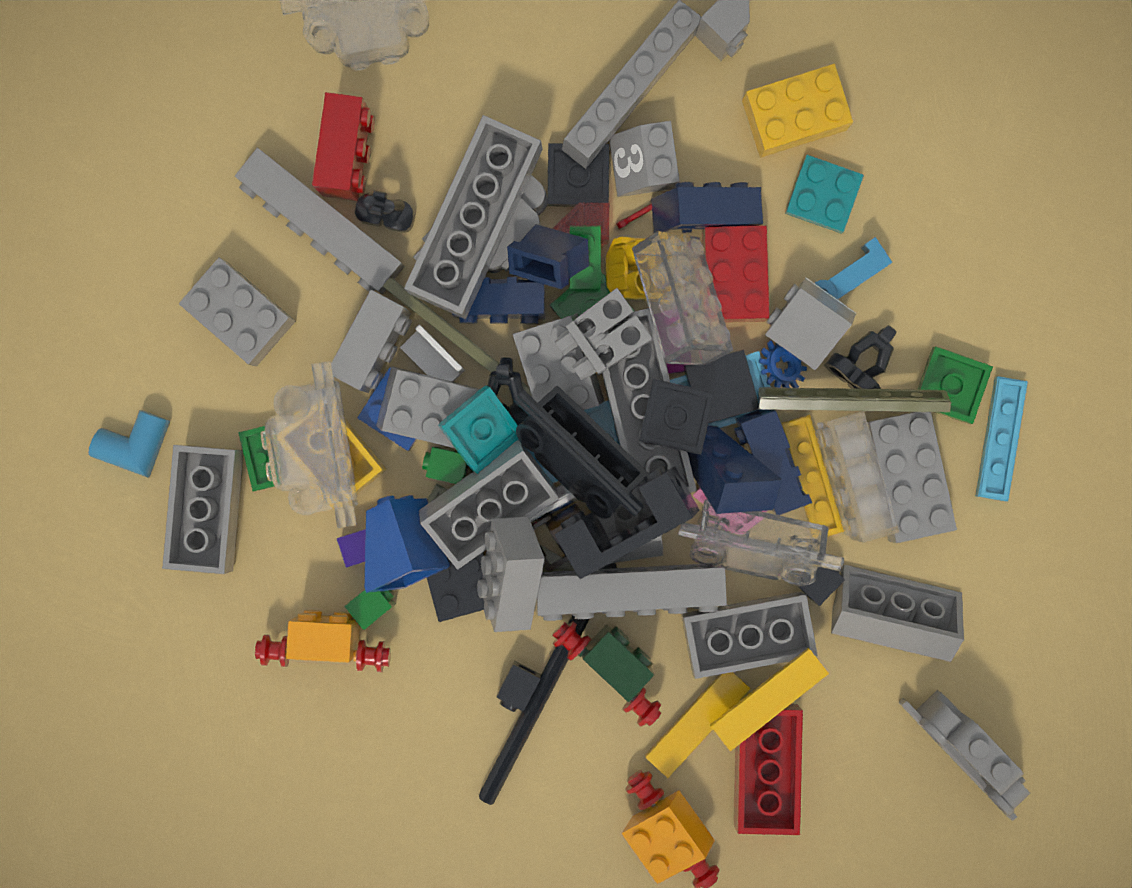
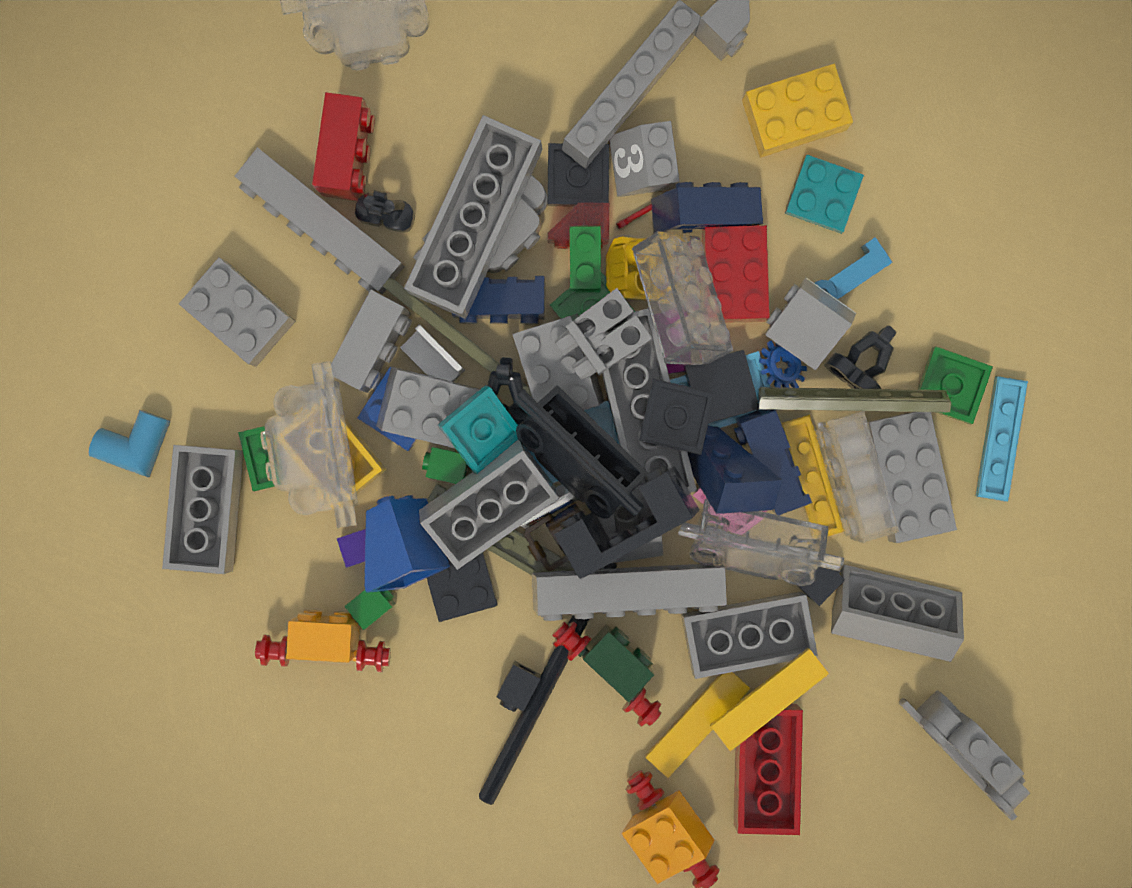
(510, 574): light grey brick -> none
(548, 256): dark blue hips -> none

